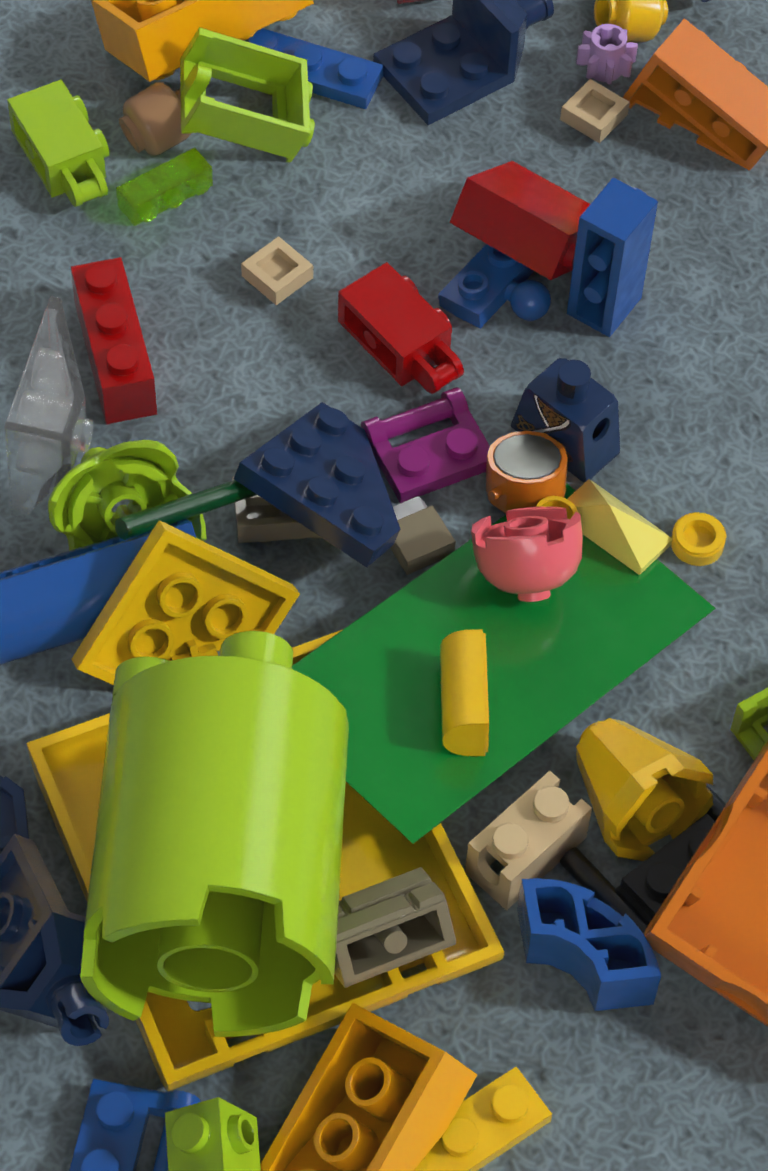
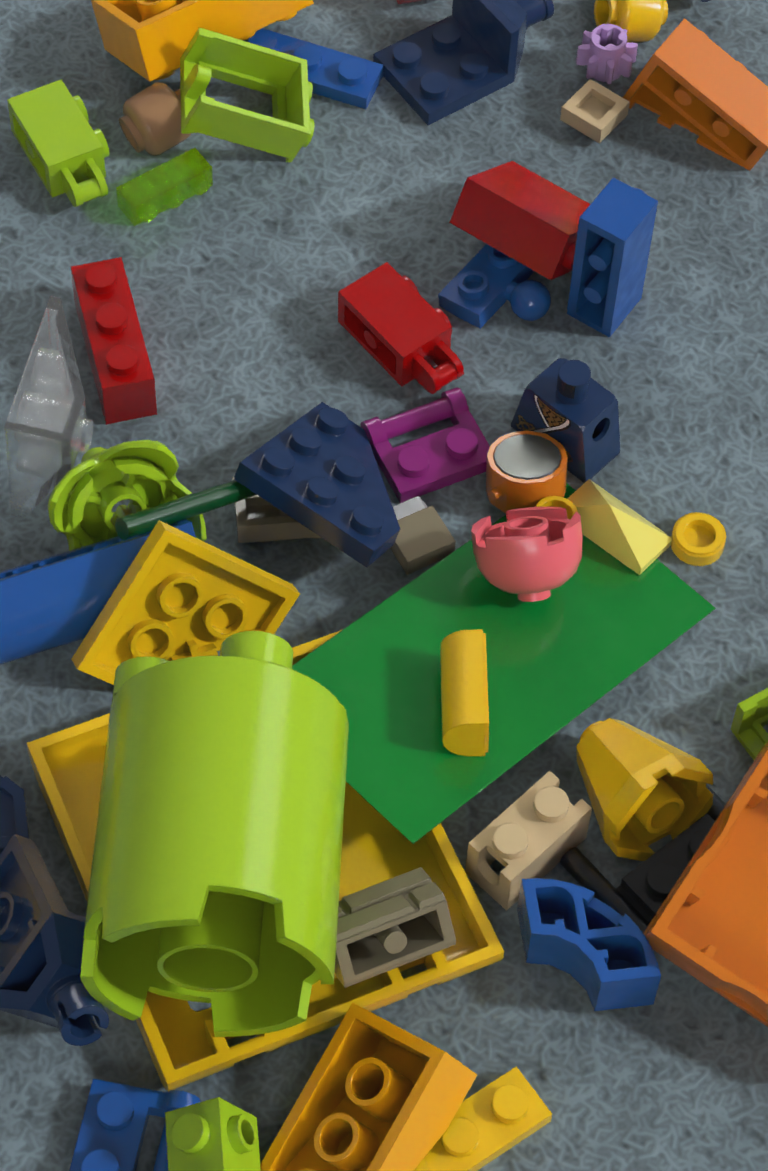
(277, 270): tan plate -> none

